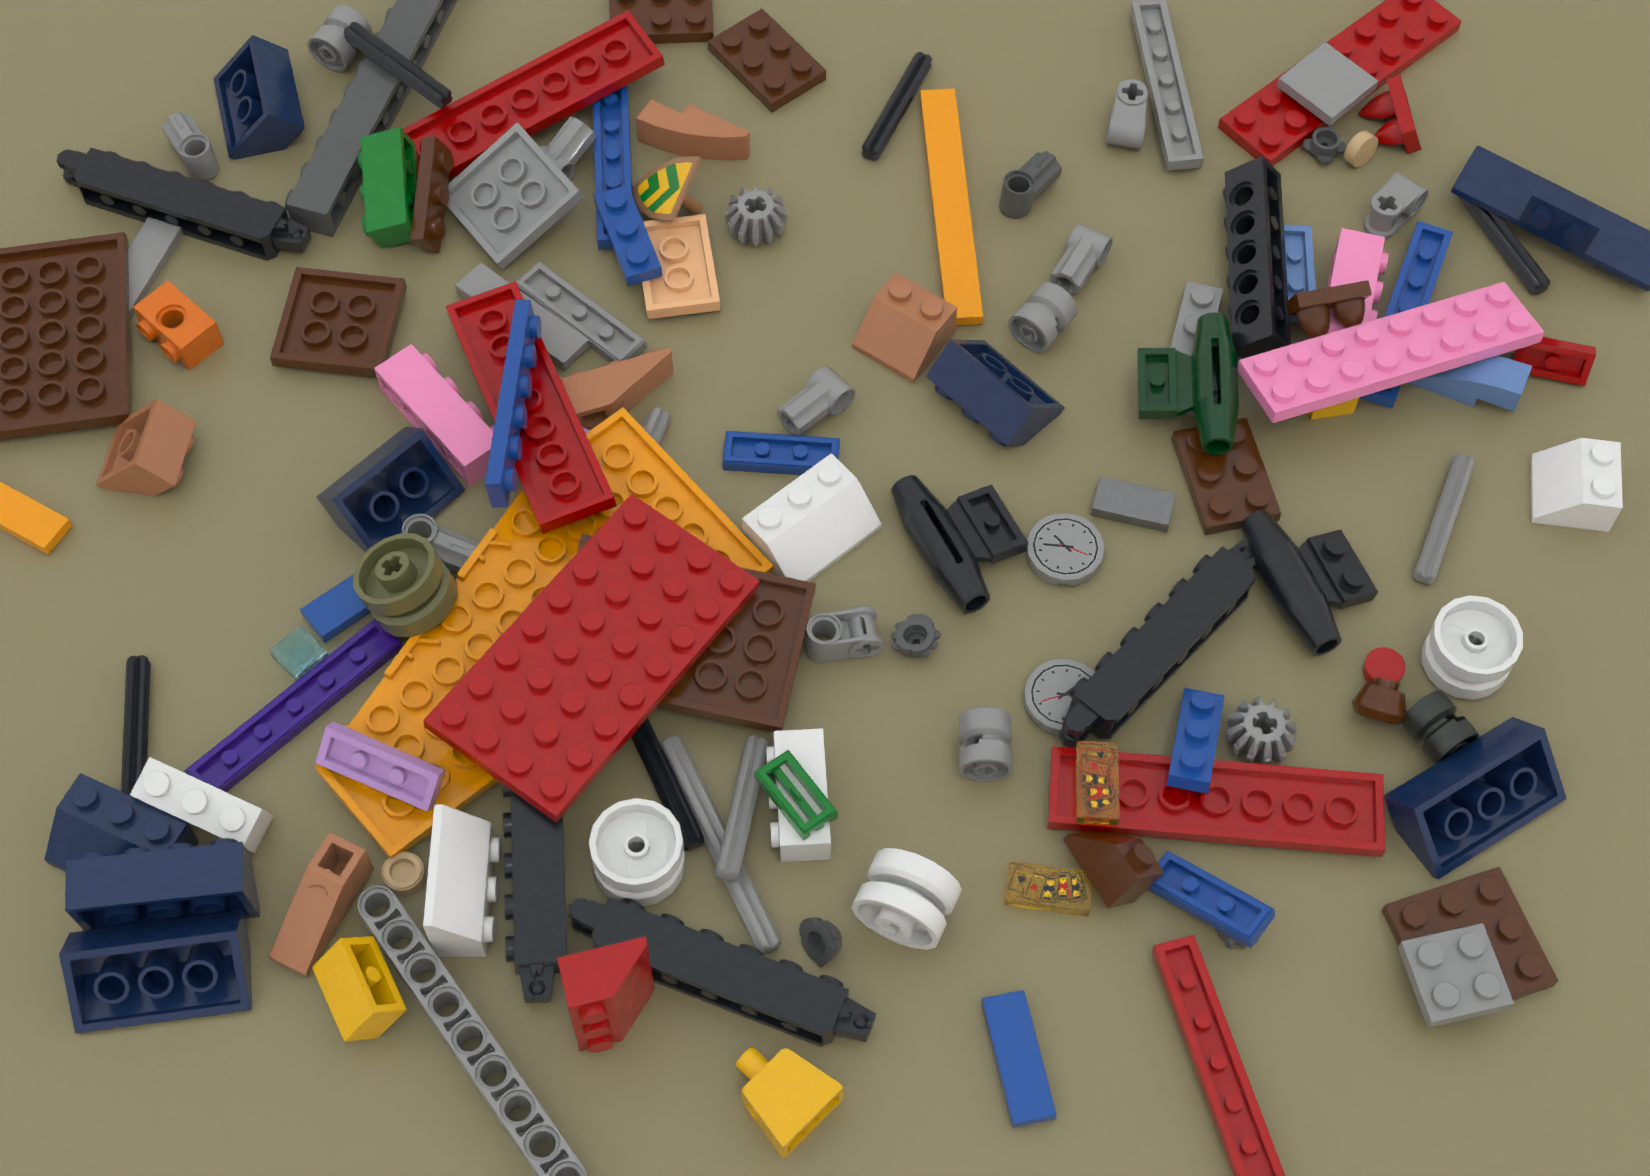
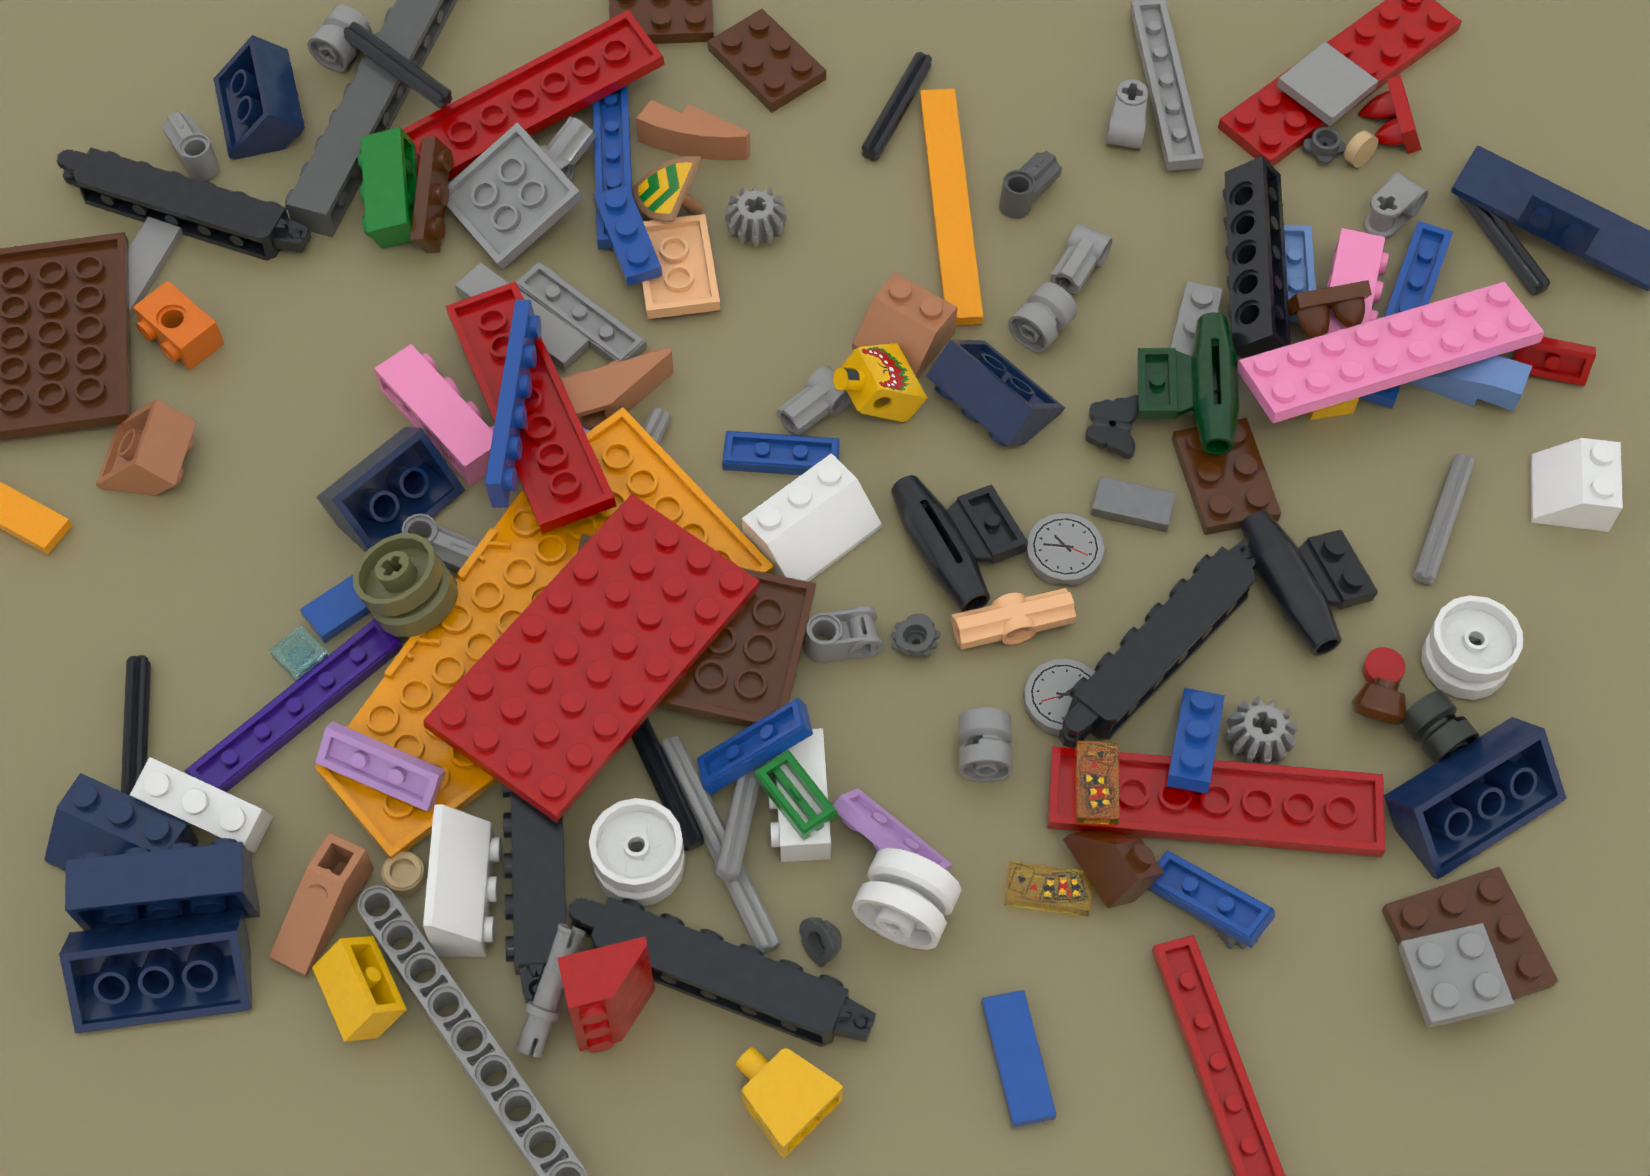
(338, 322): reddish brown plate -> none
(544, 1007): none -> light grey pin
(754, 746): none -> blue tile
(880, 382): none -> yellow torso
(881, 828): none -> lavender plate
(1013, 618): none -> light nougat piece
(1120, 415): none -> black animal

